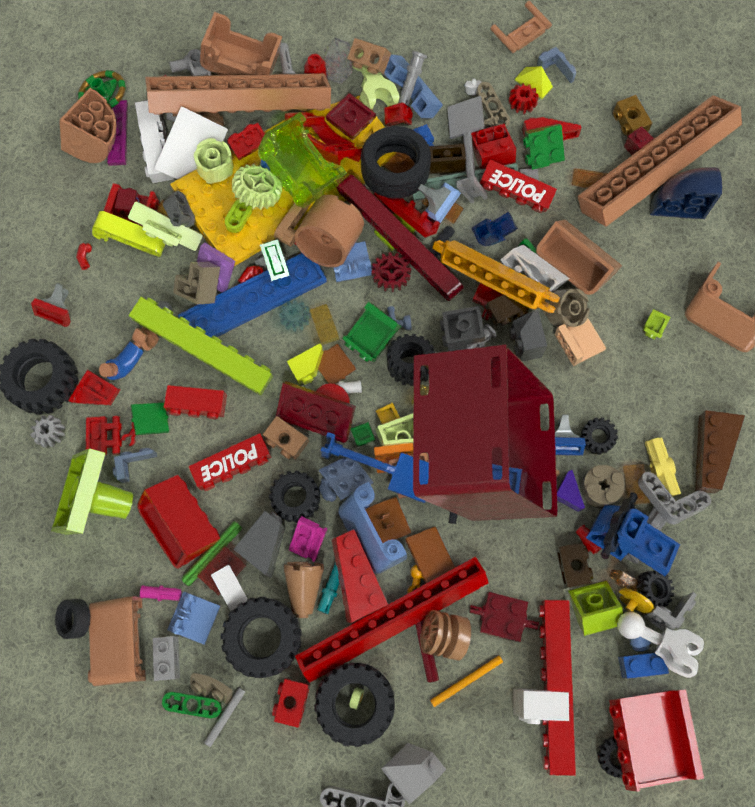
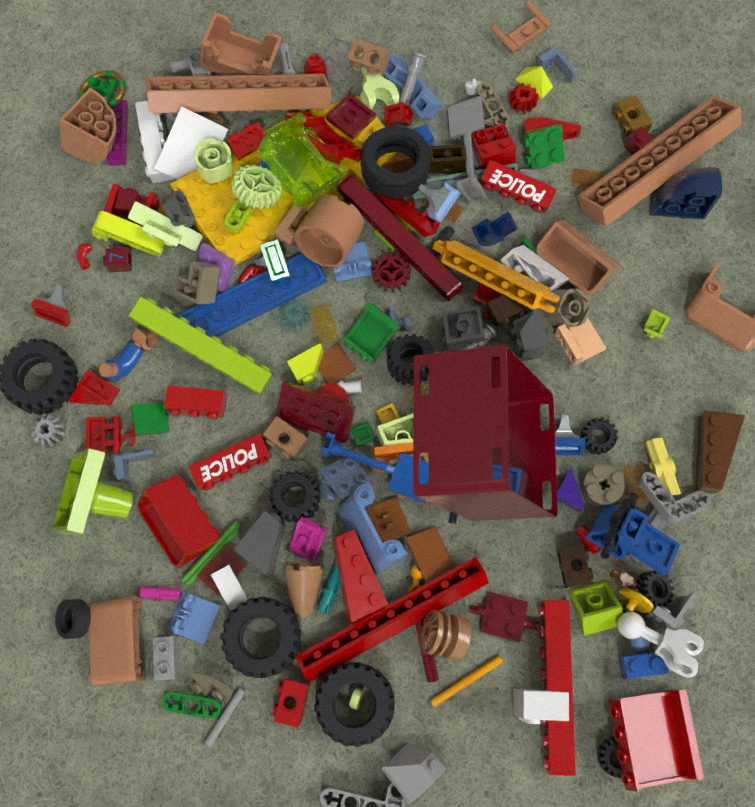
(118, 259): none -> dark red brick

